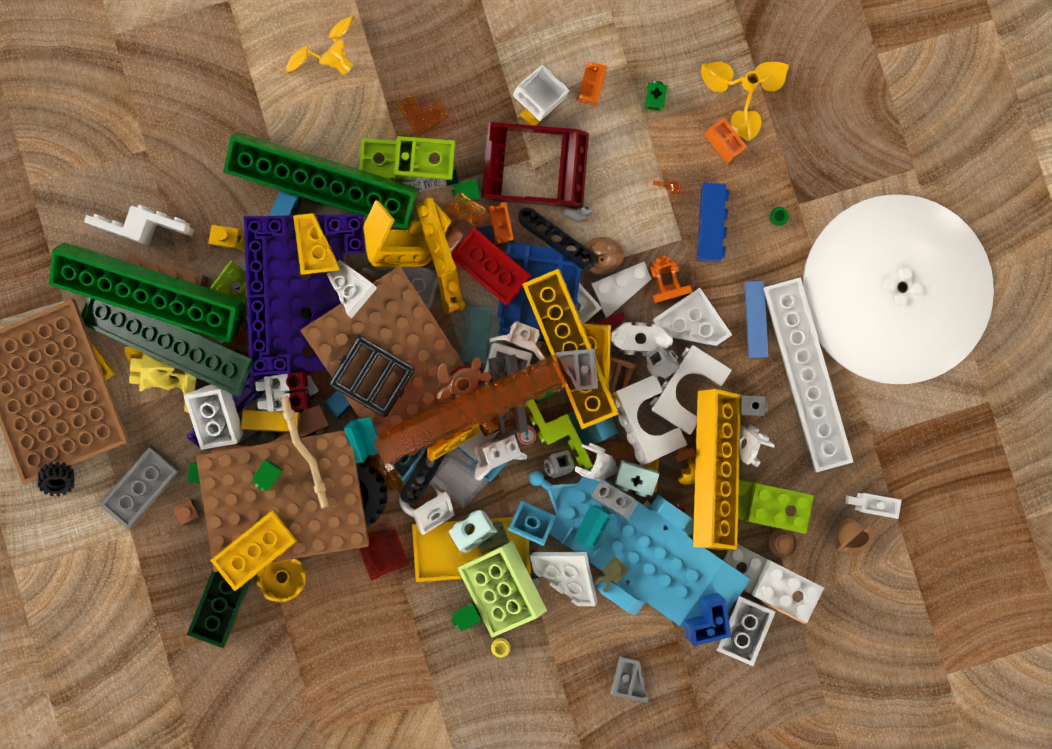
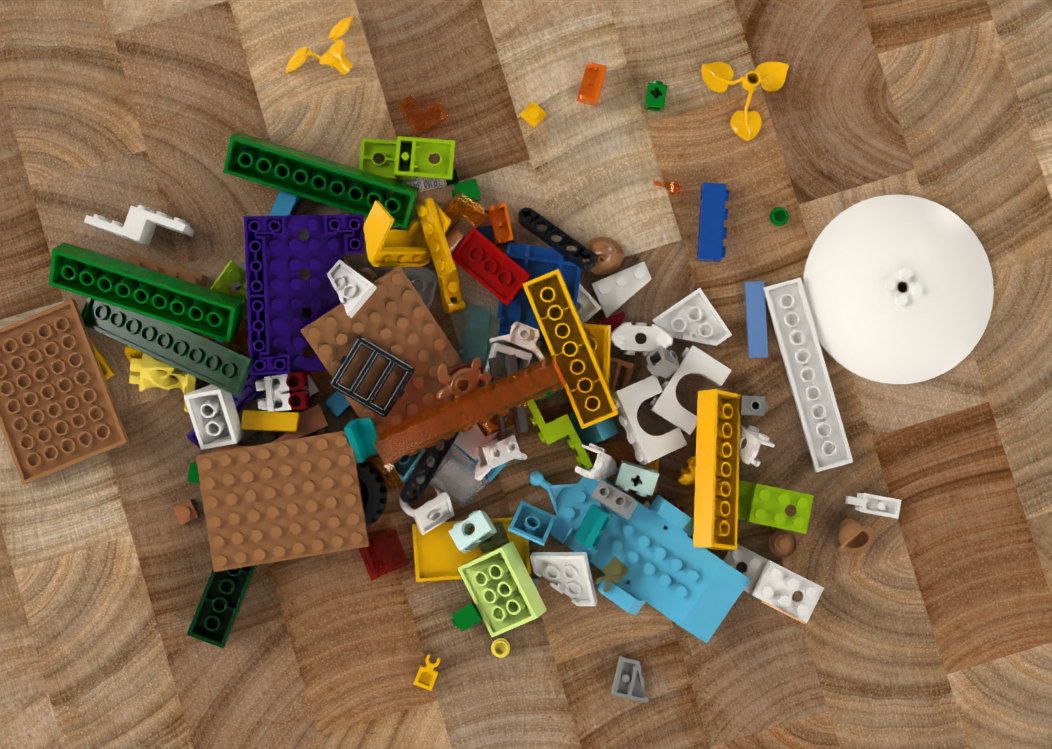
(62, 472): black tyre -> none
(139, 487): light grey tile -> none
(226, 238): yellow torso -> none
(254, 550): yellow tile -> none
(267, 476): green brick -> none
(282, 591): yellow plate -> none
(289, 416): tan bar -> none
(312, 246): yellow wing -> none
(427, 675): none -> yellow plate
(444, 446): yellow tile -> none
(527, 437): white tile -> none
(540, 92): white piece -> none
(559, 464): light grey brick -> none
(571, 170): dark red window -> none
(579, 214): light grey arm -> none
(580, 367): light grey wing -> none
(671, 291): orange tile -> none
(684, 453): reddish brown plate -> none
(712, 624): blue brick -> none
(725, 140): orange hinge -> none
(748, 630): white slope -> none

